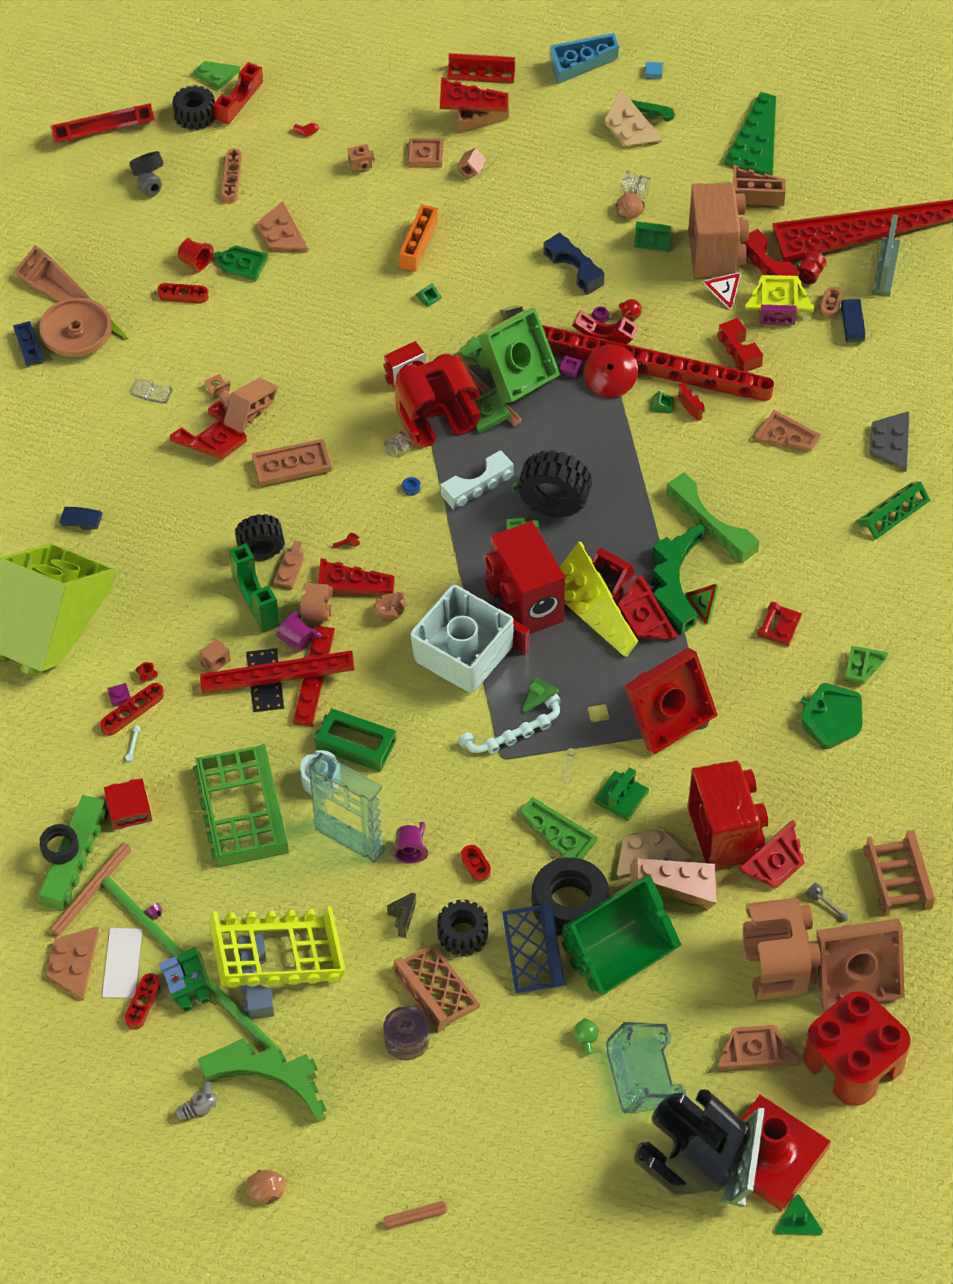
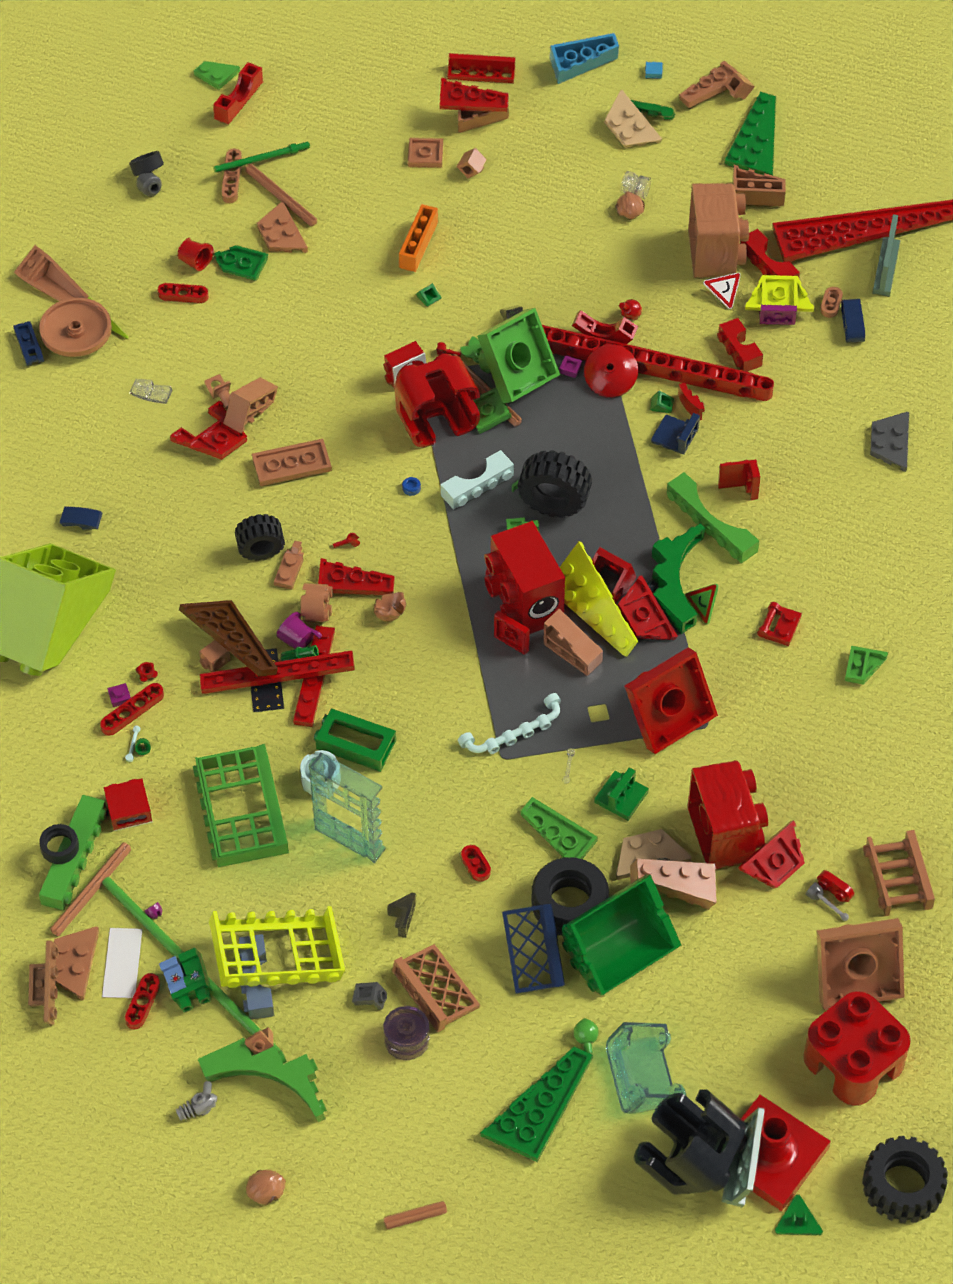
(42, 983): none -> medium nougat bracket
(102, 122): red arch -> none
(138, 748): none -> green hinge
(193, 107): black tyre -> none
(230, 629): none -> reddish brown wing
(259, 600): green arch -> none
(260, 1041): none -> nougat bracket
(280, 194): none -> nougat axle
(292, 149): none -> green bar
(300, 653): none -> green axle
(306, 130): red arm -> none
(360, 158): nougat brick -> none
(369, 994): none -> dark grey bracket
(398, 444): clear head -> none
(409, 844): magenta hat -> none
(441, 349): none -> red hand
(462, 638): light aqua brick -> none
(462, 913): black tyre -> none
(536, 1112): none -> green wing
(538, 693): bright green piece -> none
(561, 250): dark blue arch -> none
(571, 643): none -> nougat wedge
(600, 314): magenta plate -> none
(653, 236): green bracket -> none
(675, 433): none -> dark blue bracket
(708, 86): none -> nougat wing
(739, 86): none -> nougat brick
(740, 474): none -> red bracket
(756, 1049): nougat wing -> none
(782, 945): nougat piece -> none
(786, 432): nougat wing -> none
(811, 267): red wheel -> none
(832, 715): green animal -> none
(836, 886): none -> red plate
(890, 504): green fence -> none
(912, 1155): none -> black tyre

